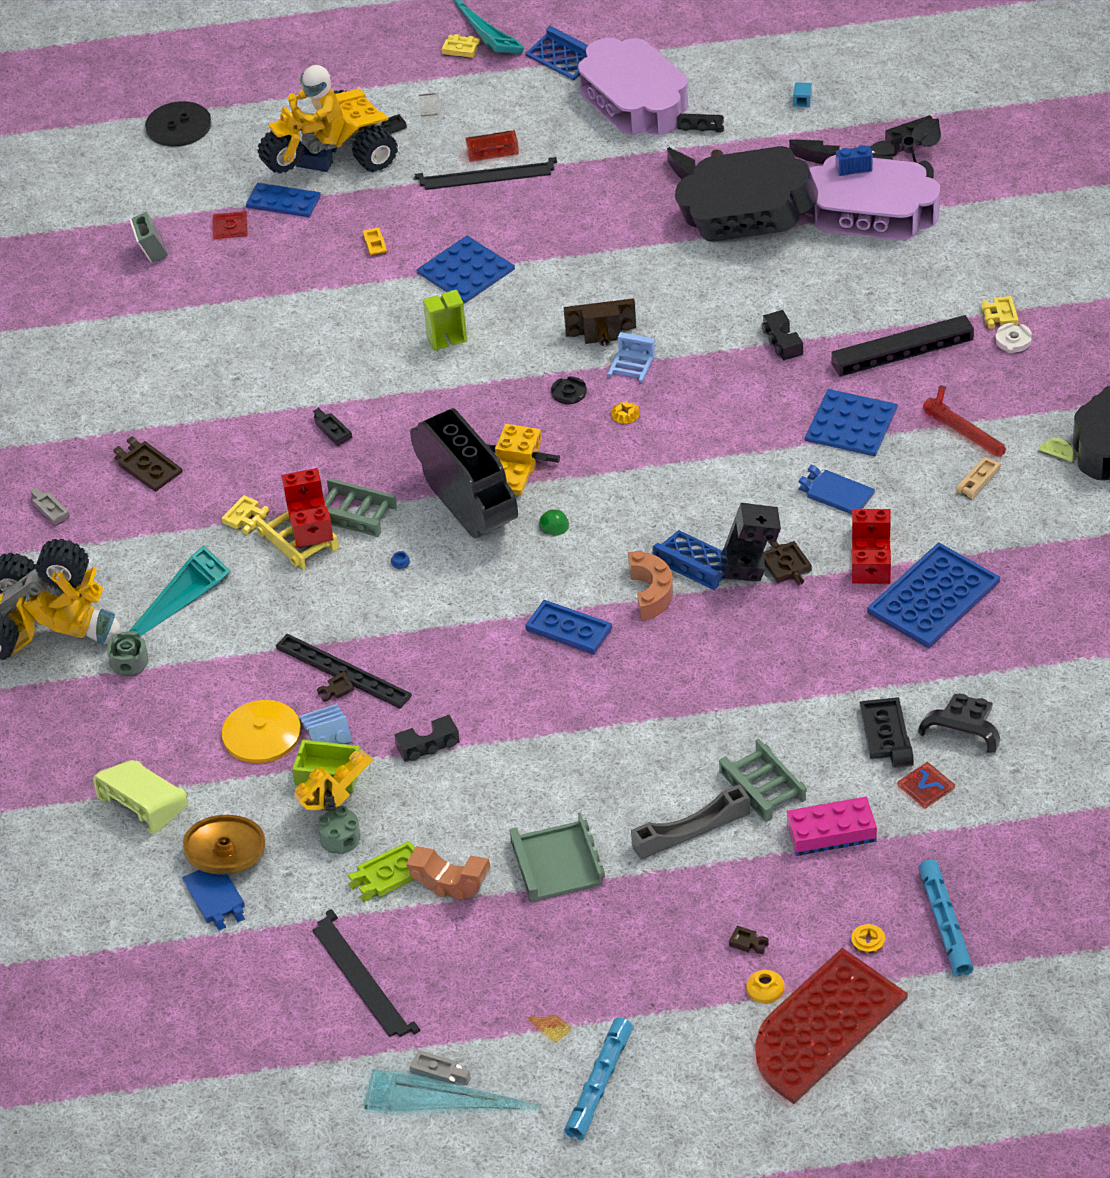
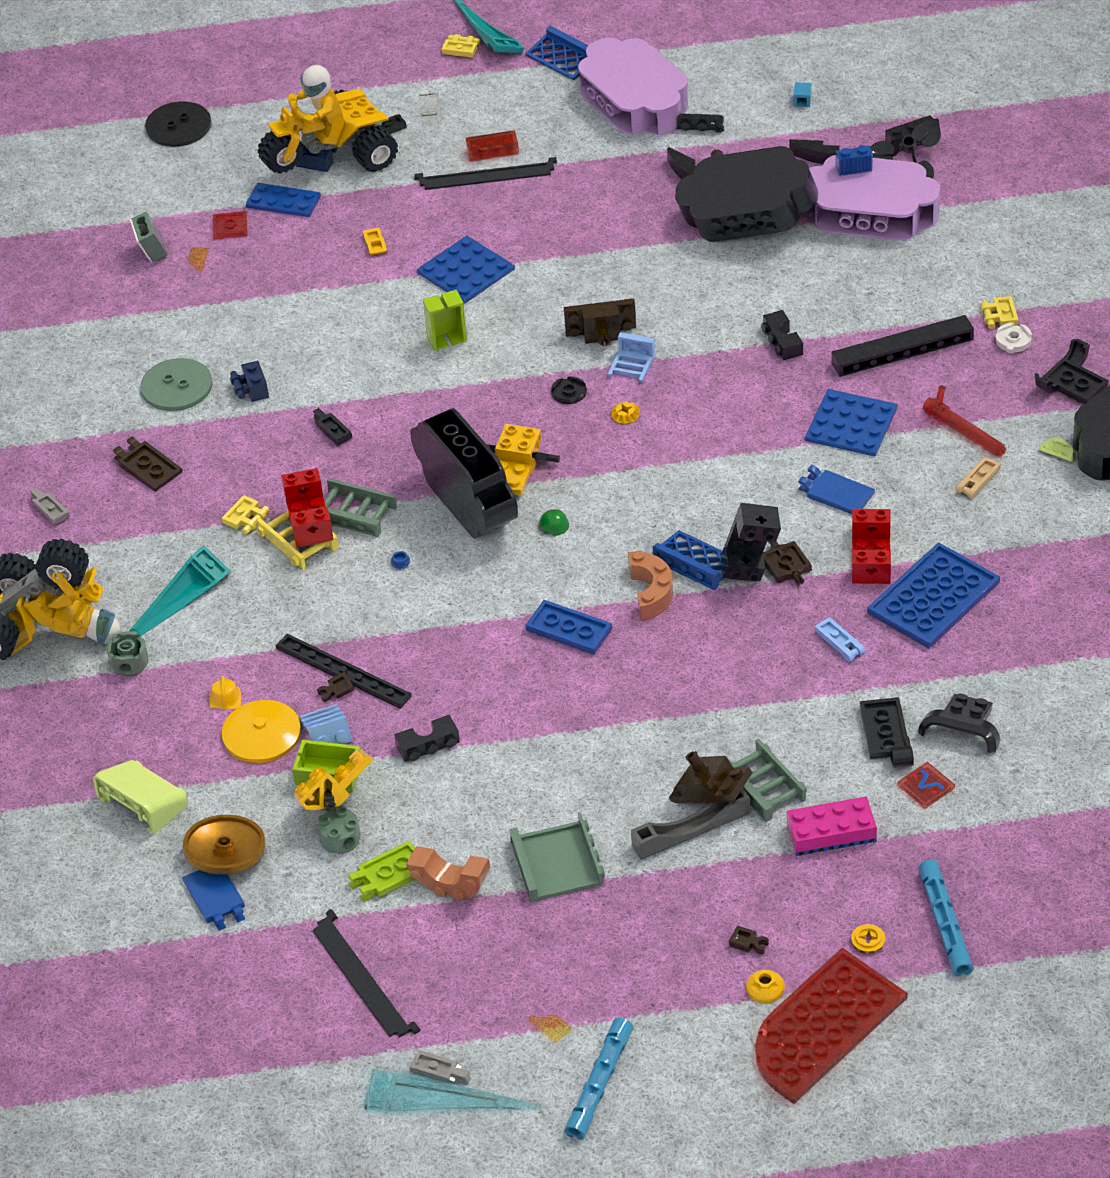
(176, 384): none -> sand green plate
(198, 257): none -> clear yellow tile
(225, 694): none -> yellow piece
(254, 382): none -> dark blue brick
(709, 780): none -> dark brown brick
(839, 639): none -> light blue plate
(1070, 376): none -> black piece

